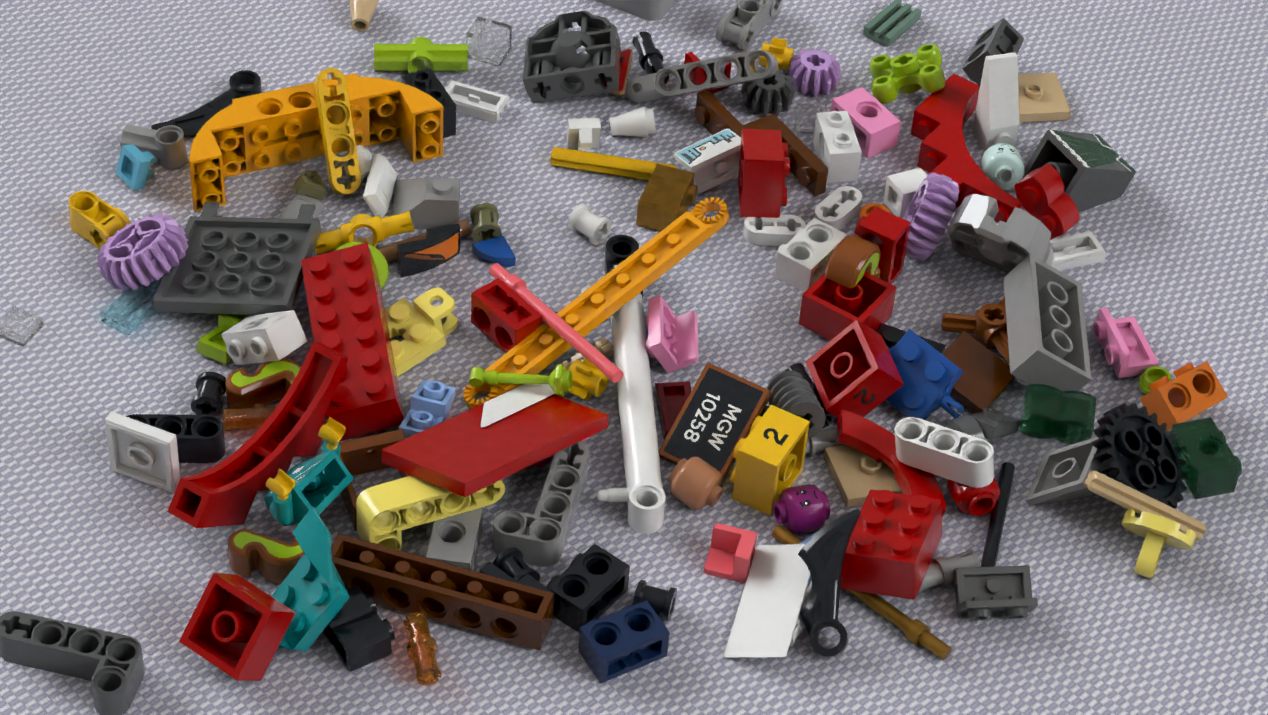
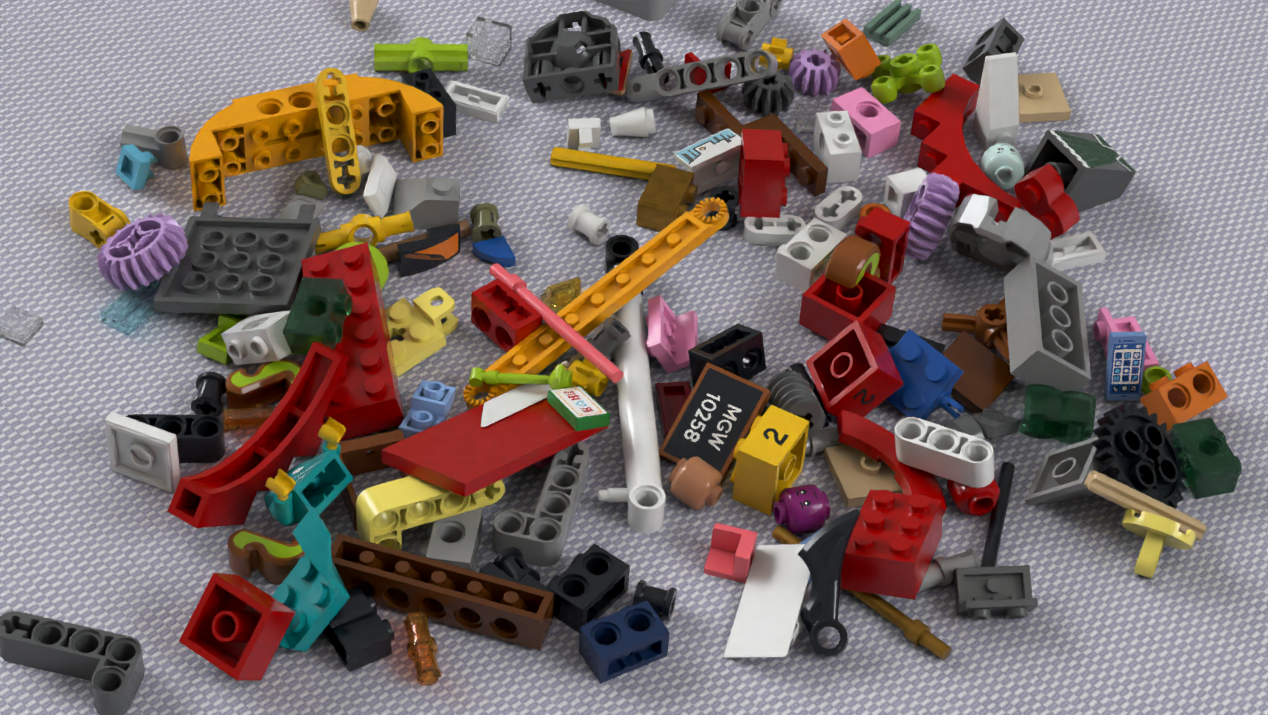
(194, 121): black piece -> none
(317, 314): none -> clear green brick
(561, 294): none -> clear yellow slope
(578, 408): none -> tile
(610, 337): none -> dark grey bush
(731, 199): none -> black bush
(734, 350): none -> black brick
(851, 49): none -> orange brick
(1124, 366): none -> tile

